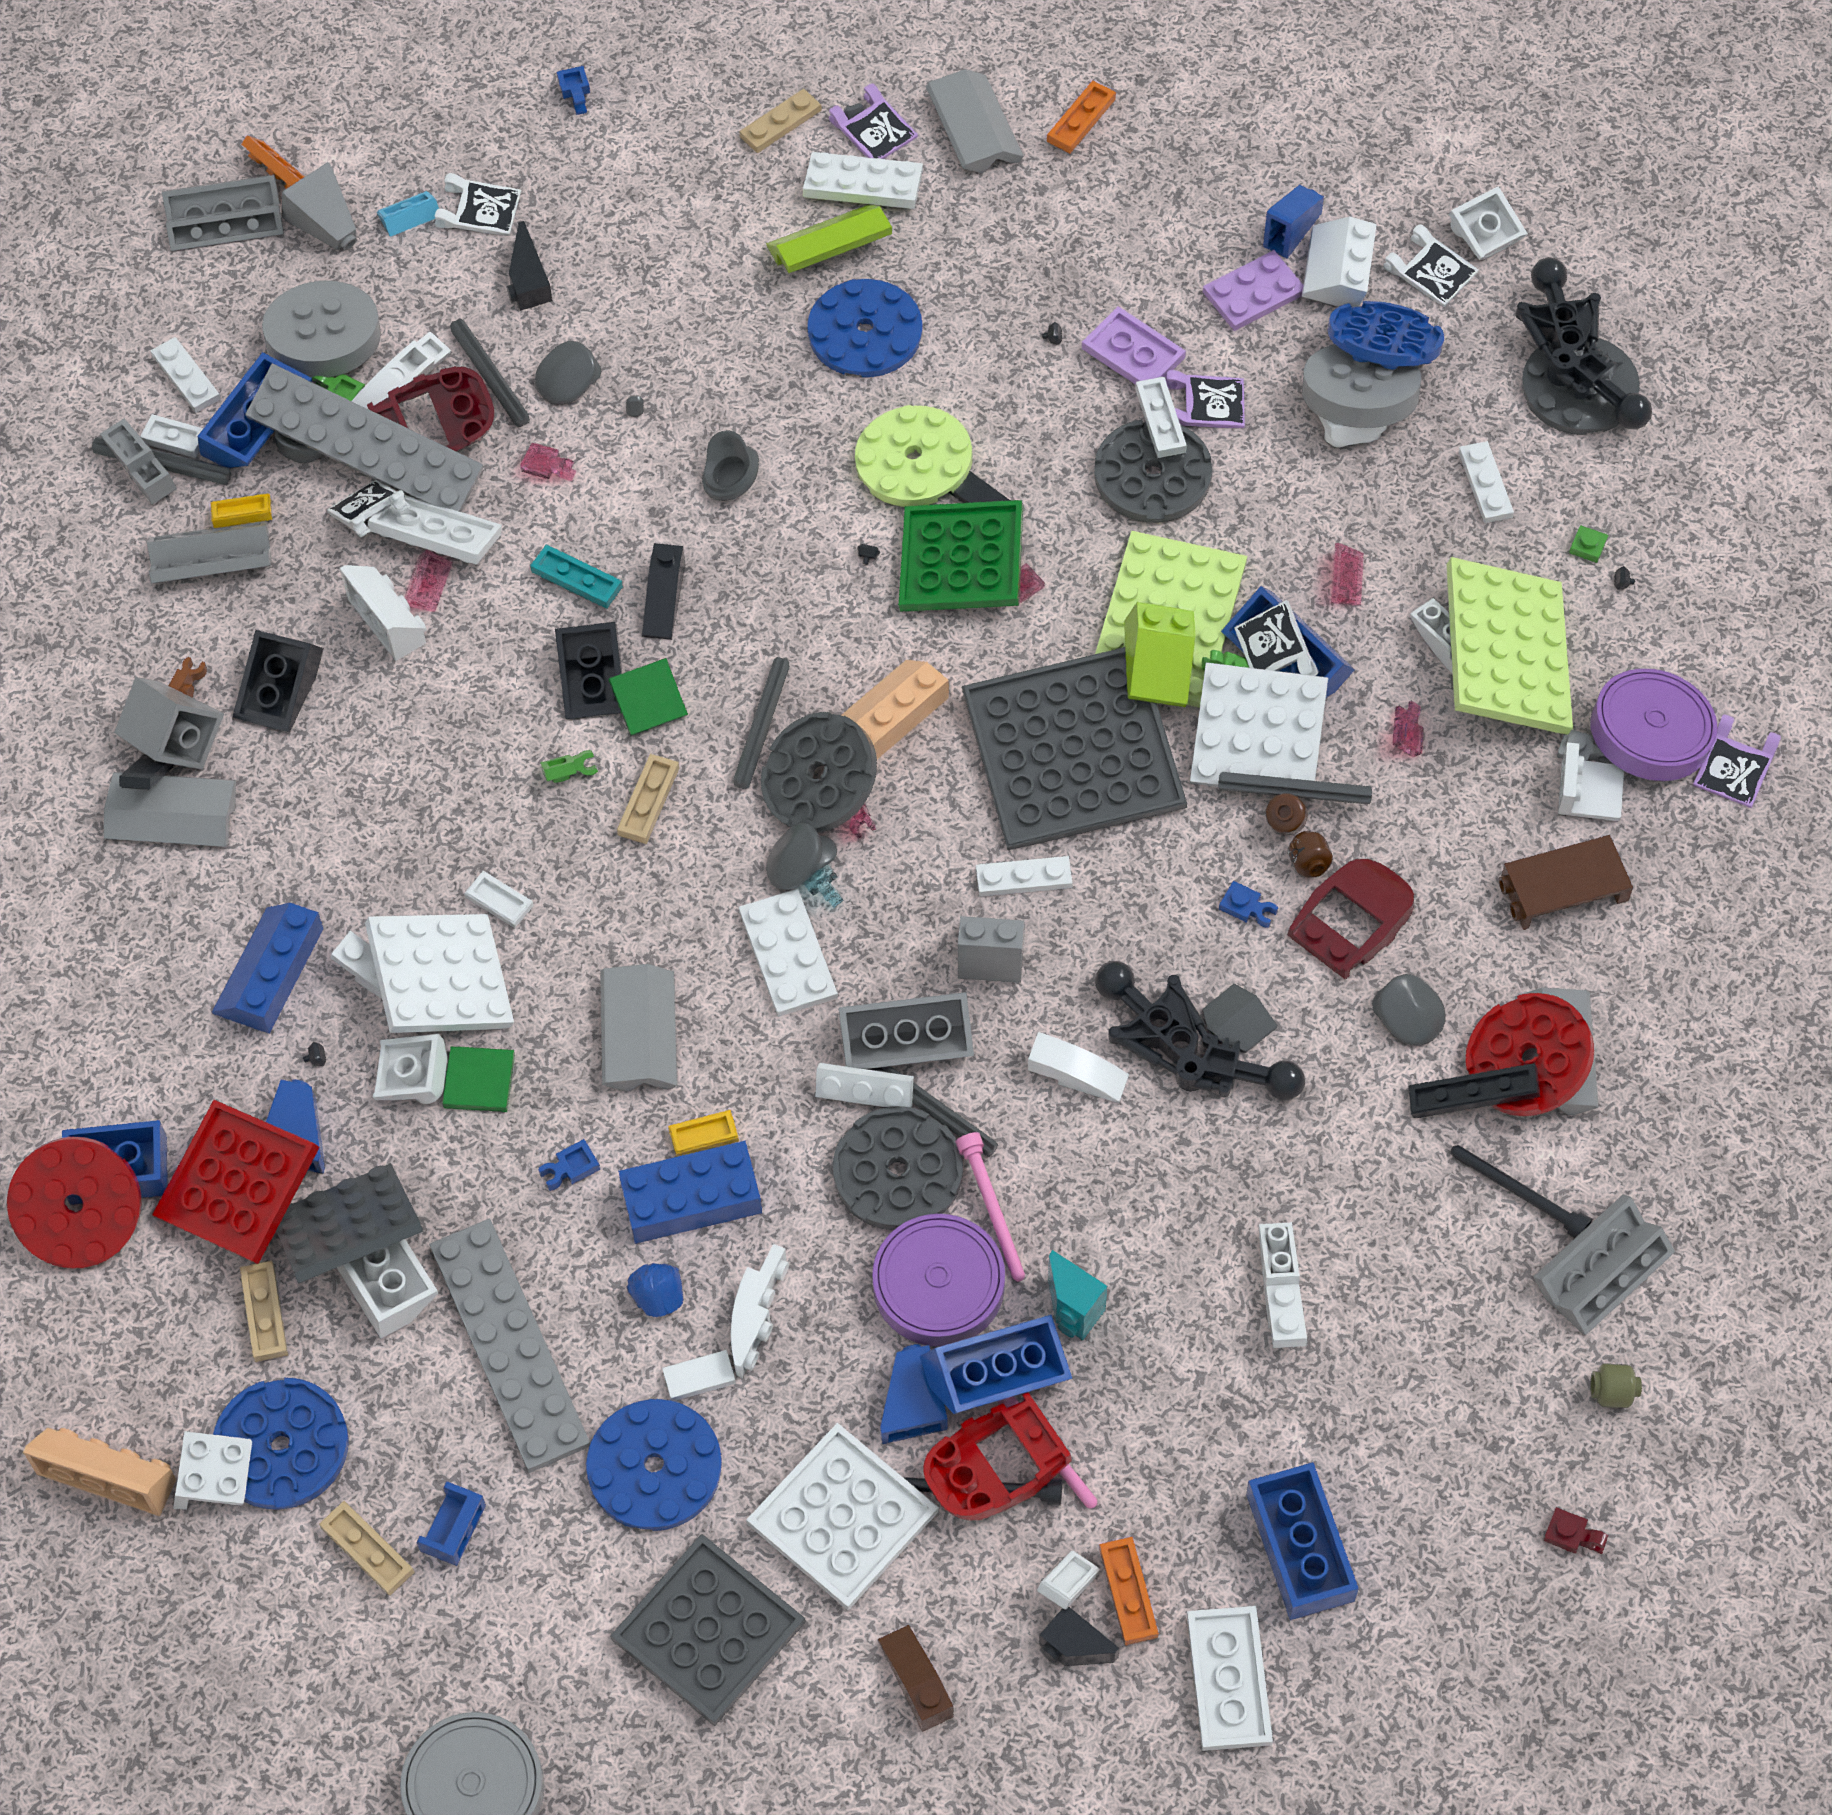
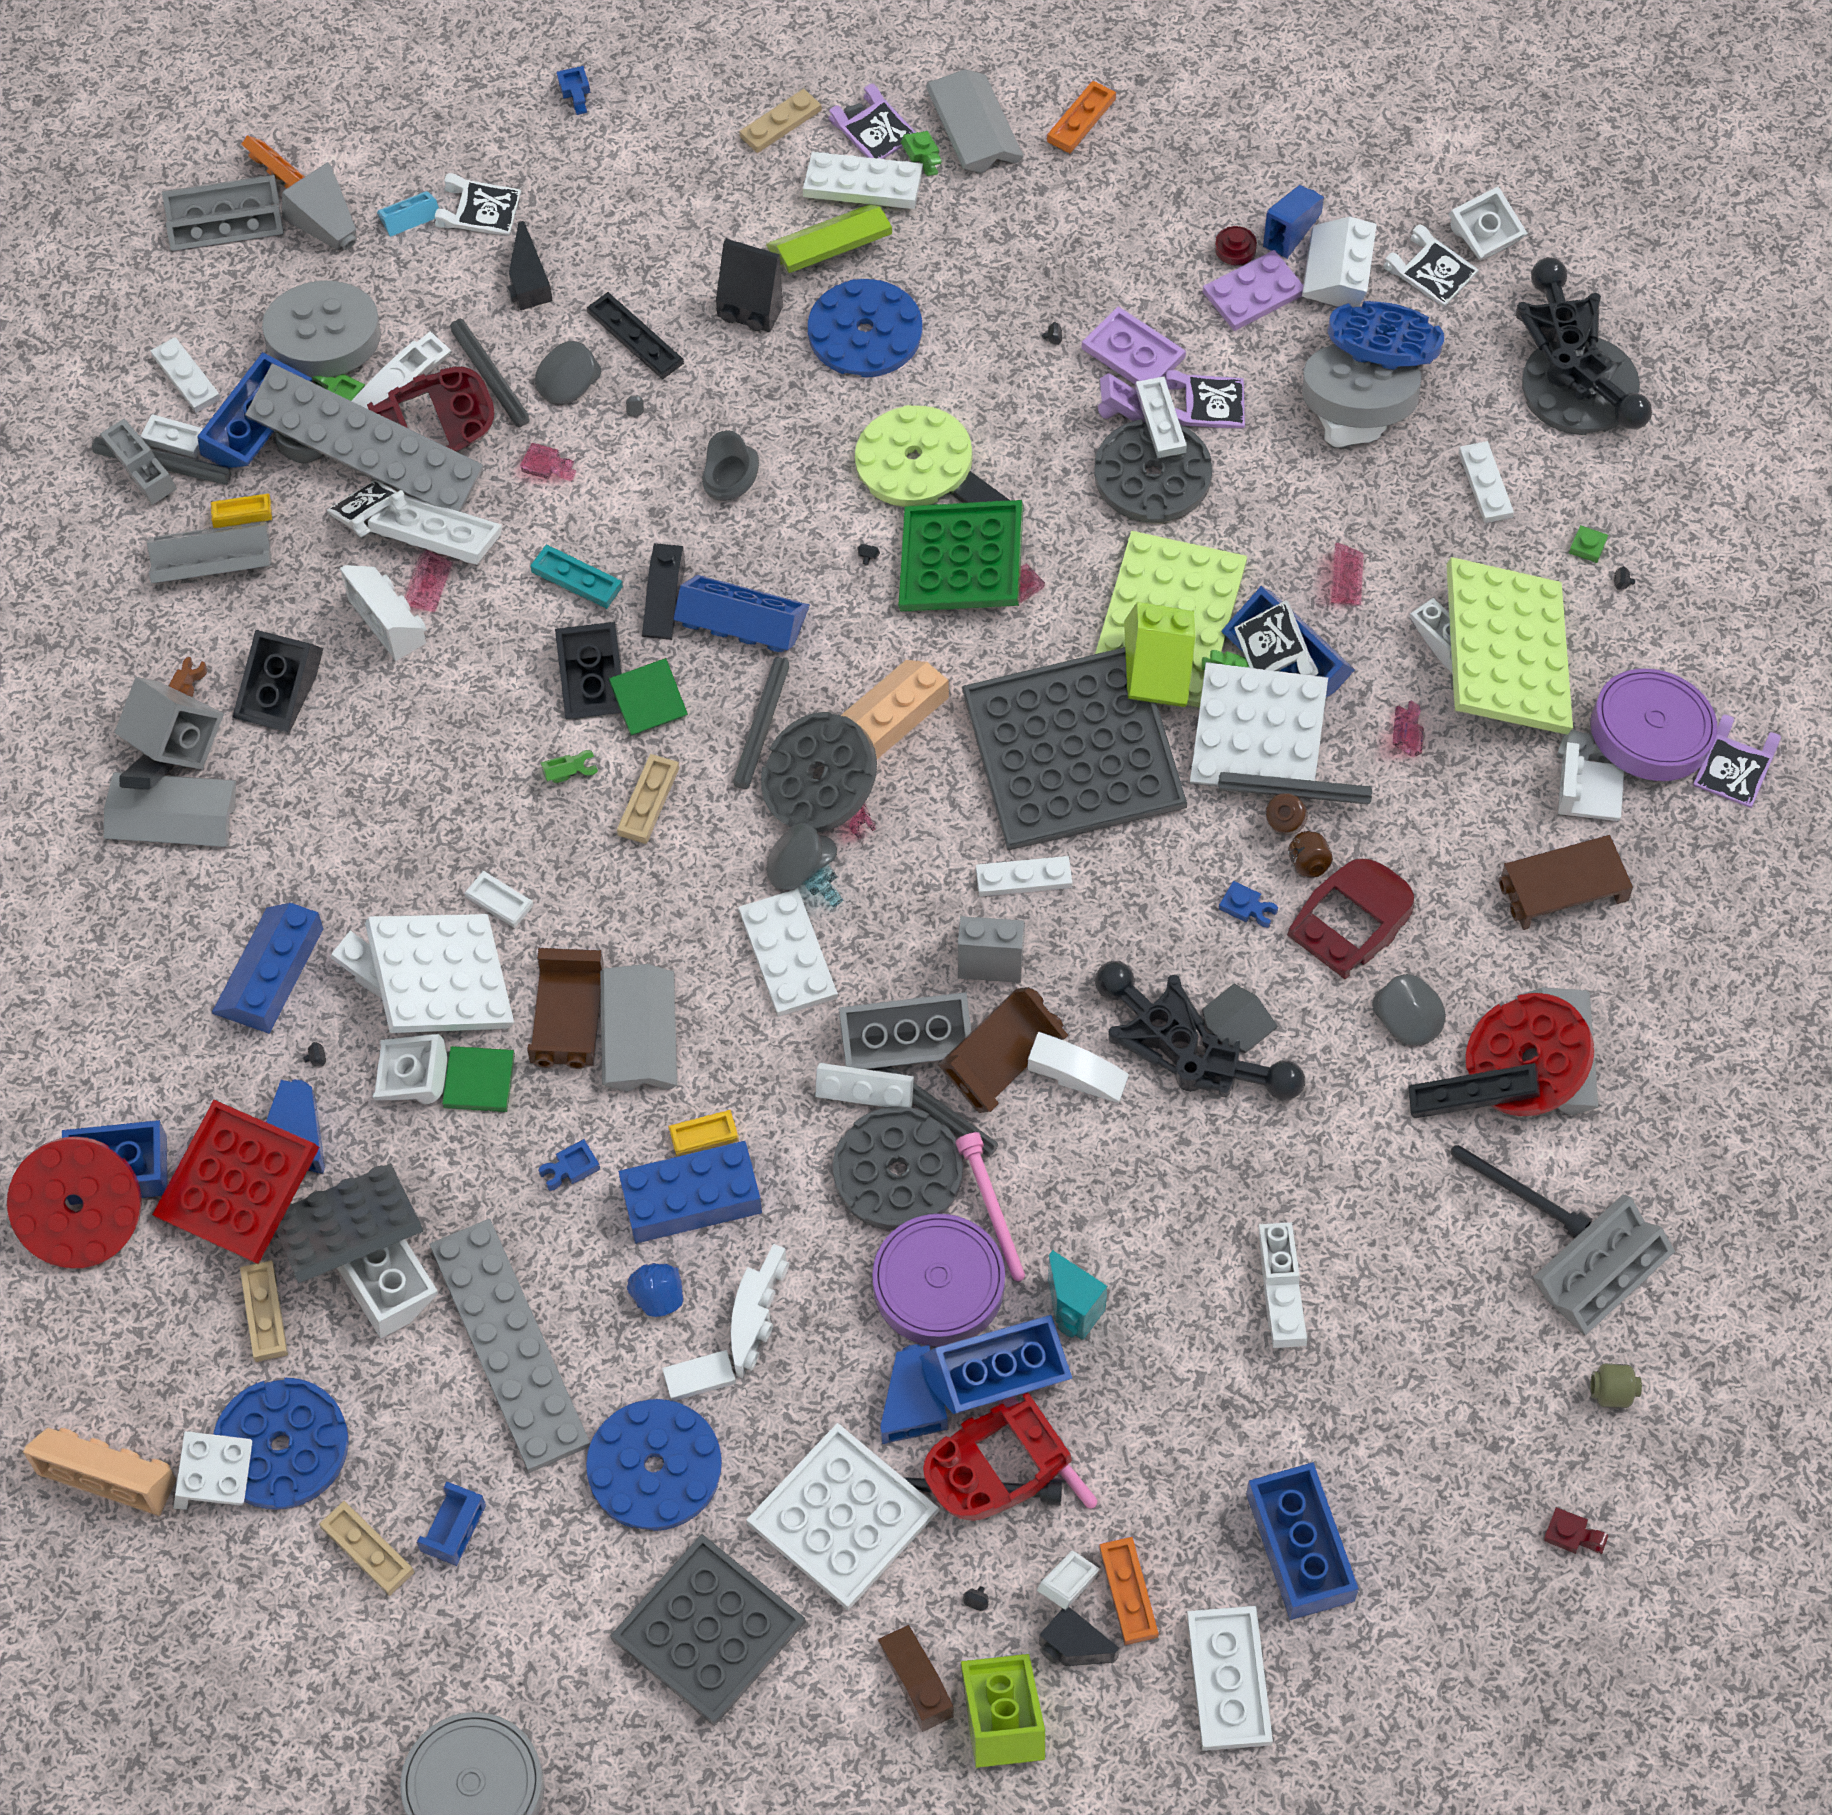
(566, 1007): none -> reddish brown panel
(635, 335): none -> black tile
(740, 613): none -> blue slope
(749, 286): none -> black slope
(922, 149): none -> bright green plate
(976, 1599): none -> black rock
(1000, 1048): none -> reddish brown panel
(1003, 1711): none -> lime slope
(1119, 398): none -> lavender tile
(1235, 245): none -> dark red plate

